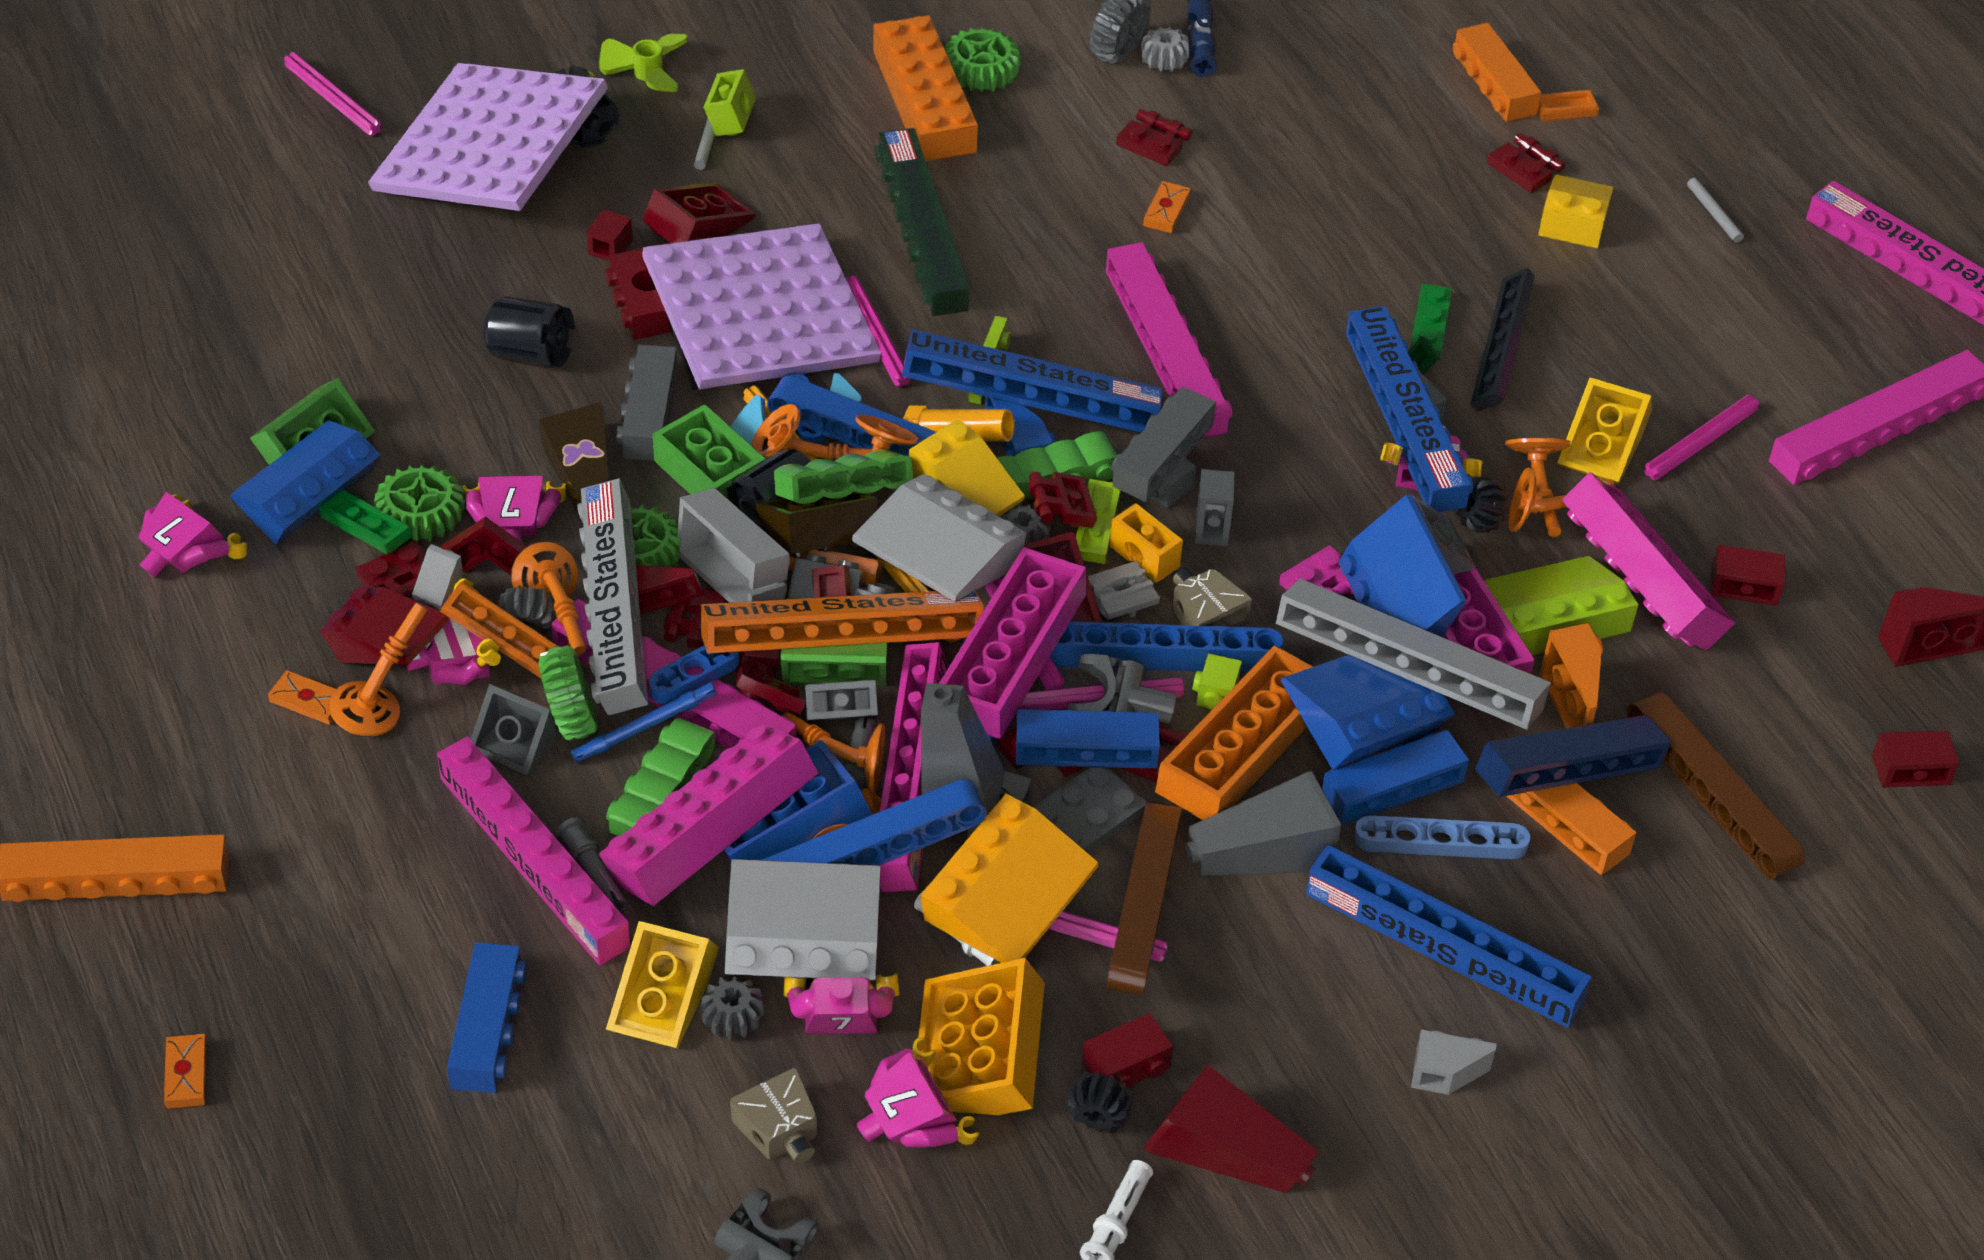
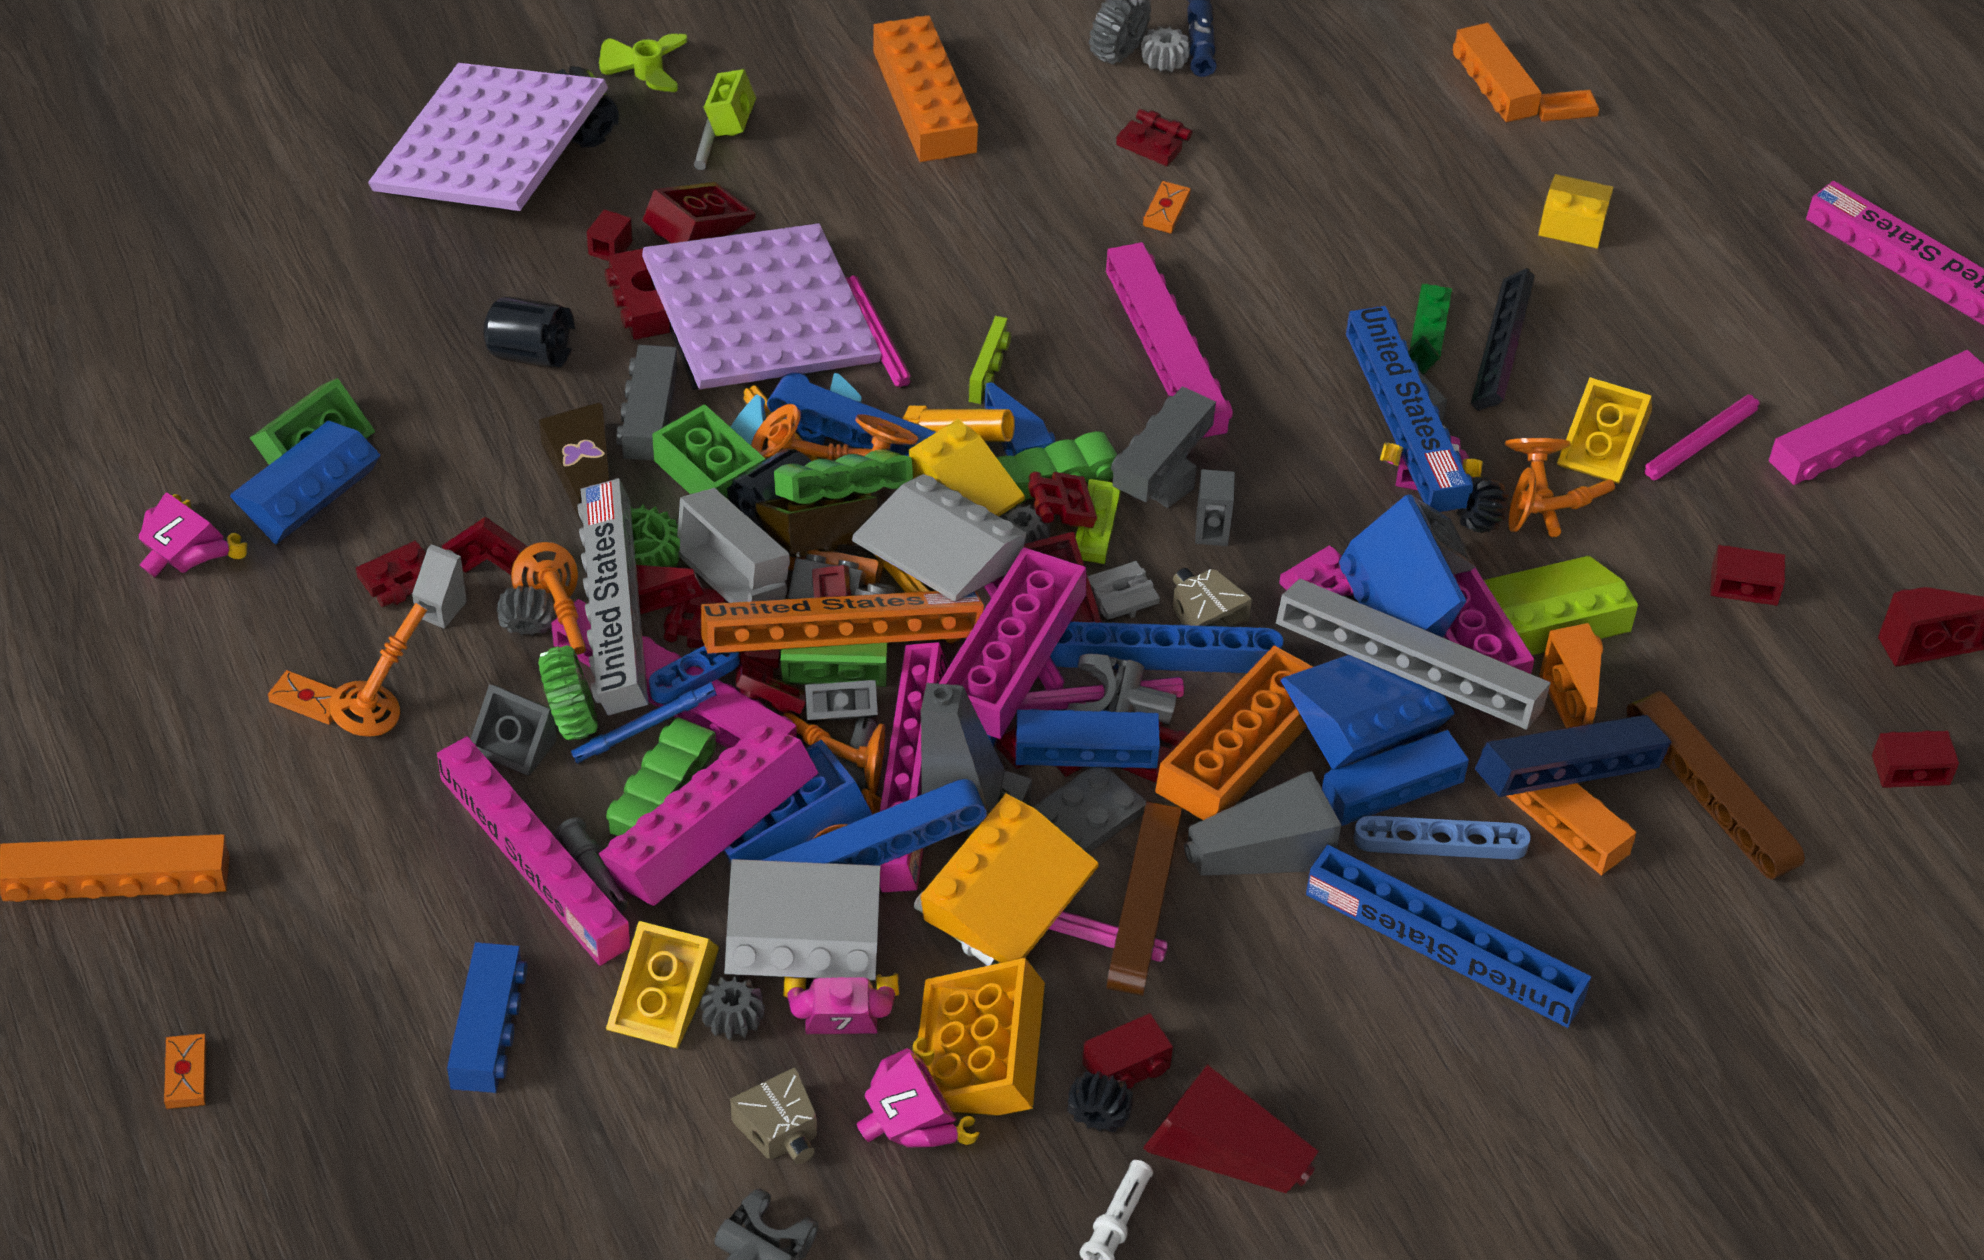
(332, 94): dark pink axle -> none
(365, 522): green plate -> none
(370, 618): dark red slope -> none
(422, 499): bright green gear -> none
(457, 654): dark pink torso -> none
(492, 622): orange brick -> none
(514, 503): dark pink torso -> none
(922, 222): clear green brick -> none
(983, 59): bright green gear -> none
(1030, 381): blue brick -> none
(1146, 540): light orange brick -> none
(1216, 680): lime brick -> none
(1449, 1061): light grey slope -> none
(1520, 167): dark red plate -> none
(1647, 563): dark pink brick -> none
(1715, 210): light grey bar -> none

